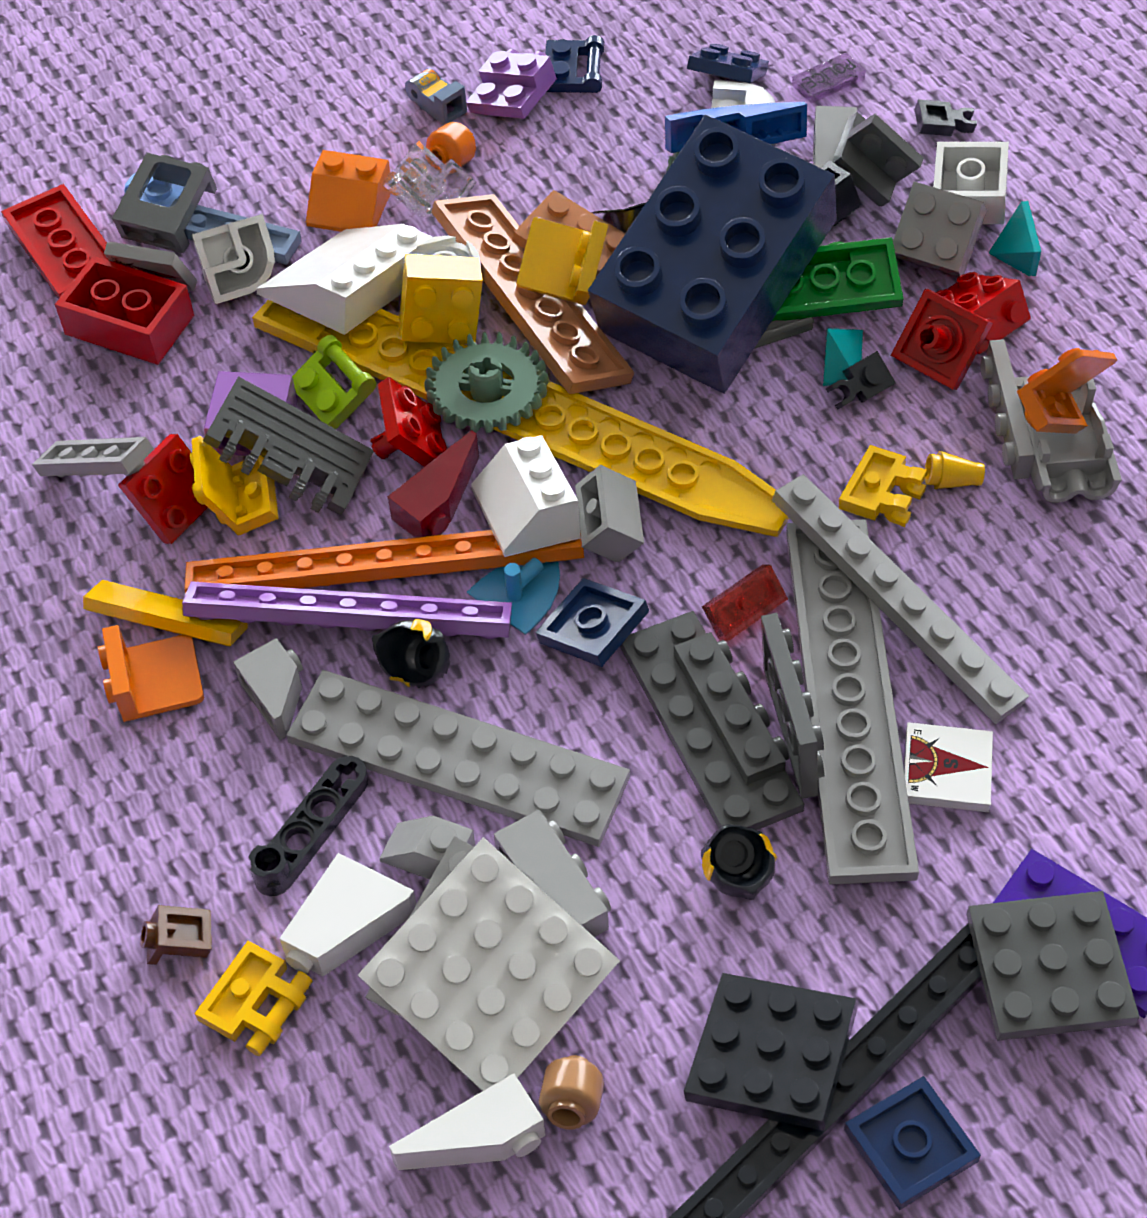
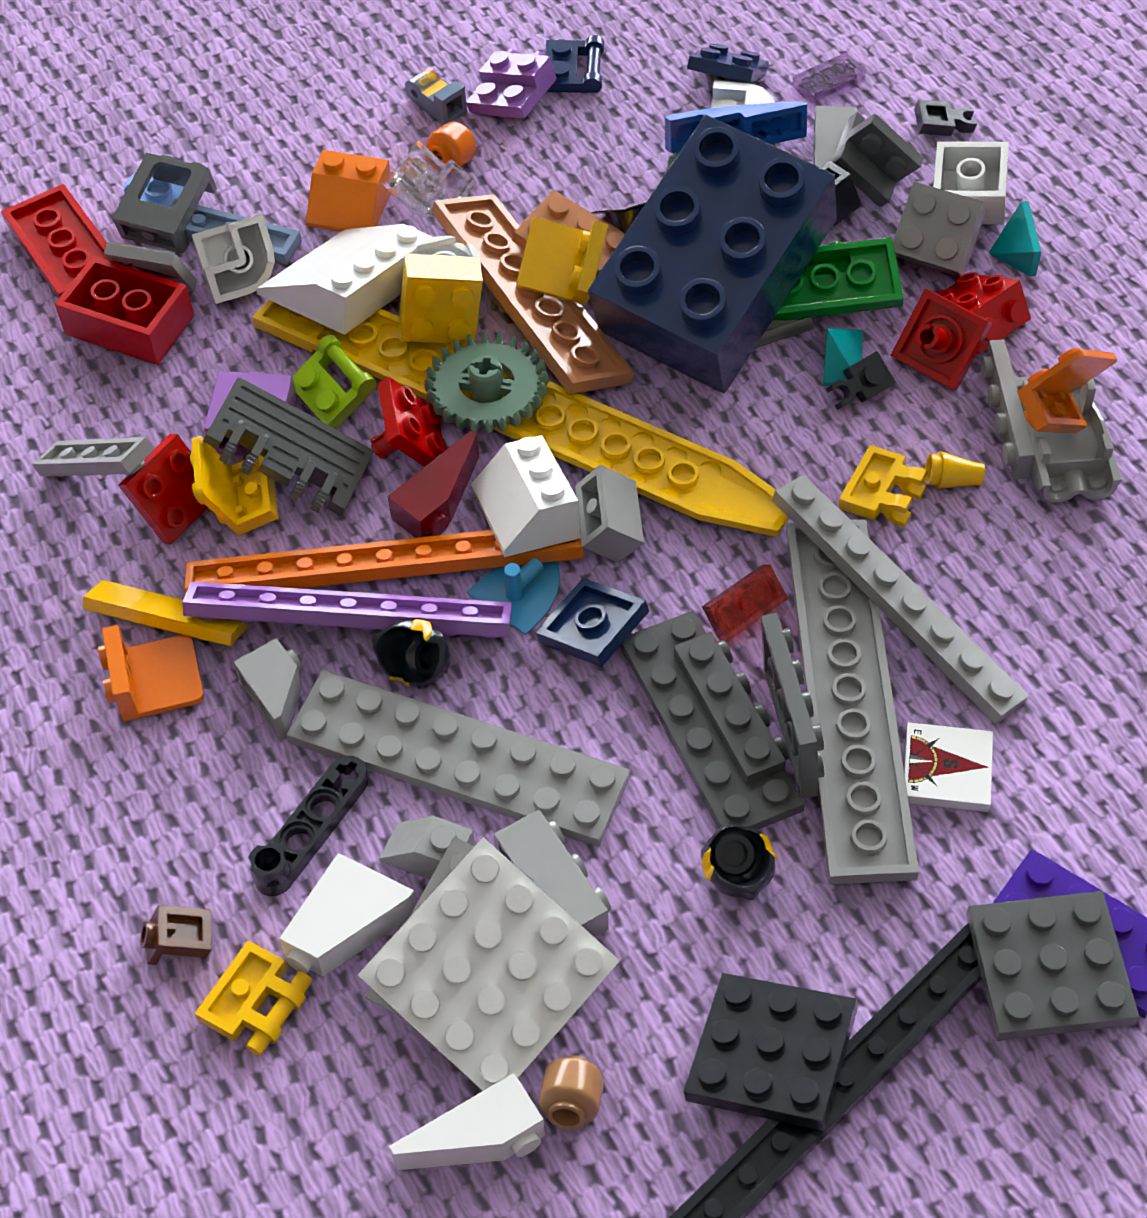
(911, 1142): dark blue plate -> none

